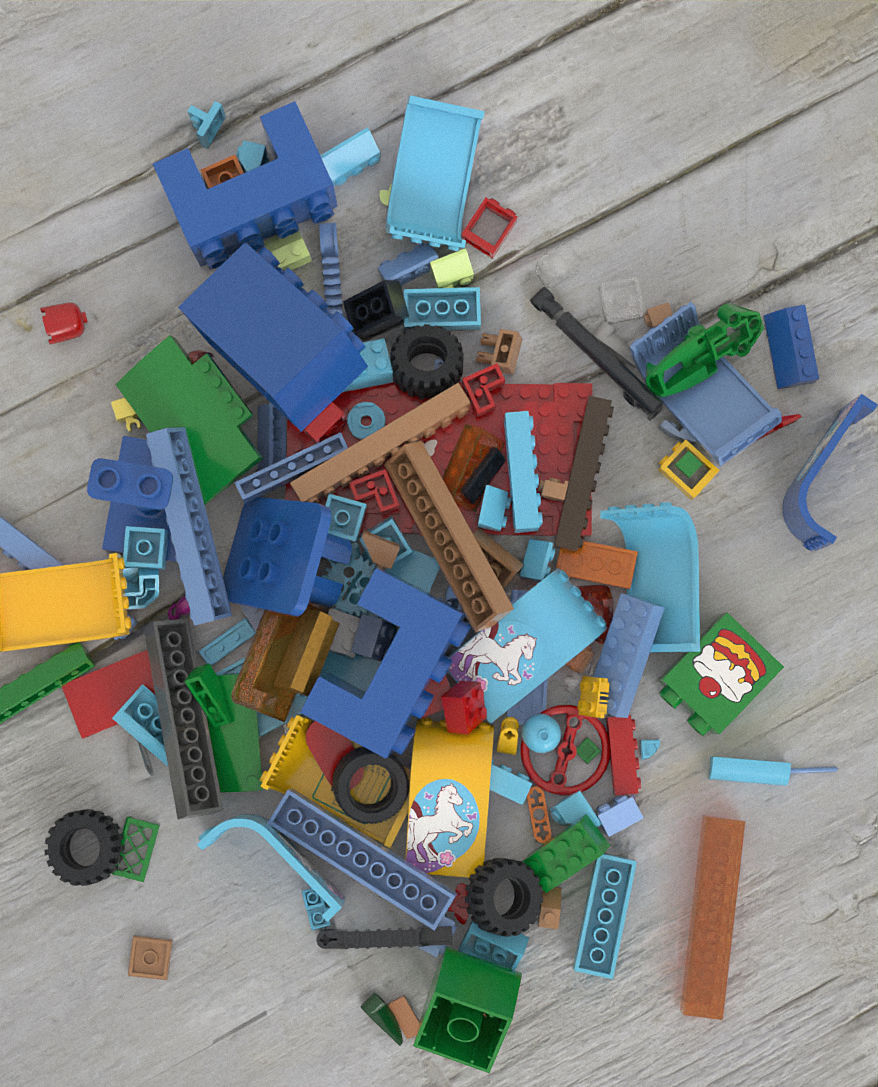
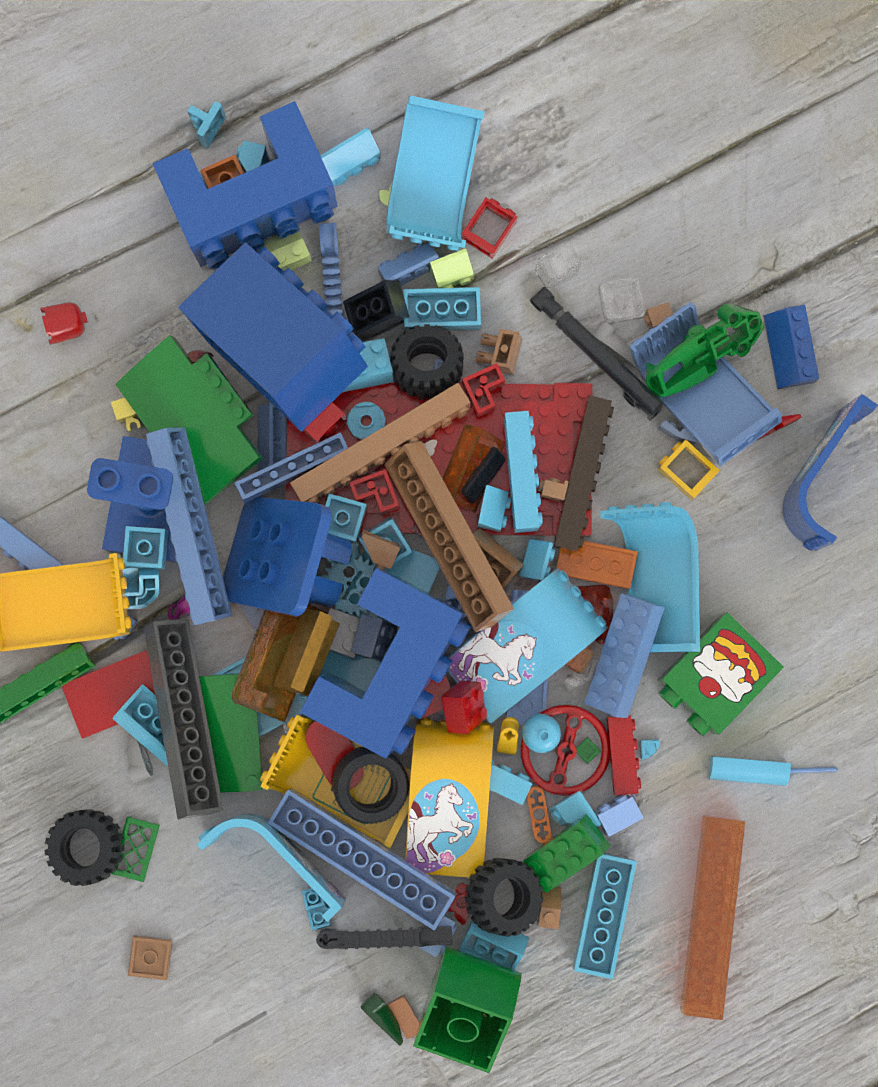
(209, 694): green slope -> none
(227, 642): medium azure tile -> none
(590, 696): yellow hinge -> none
(688, 464): green tile -> none

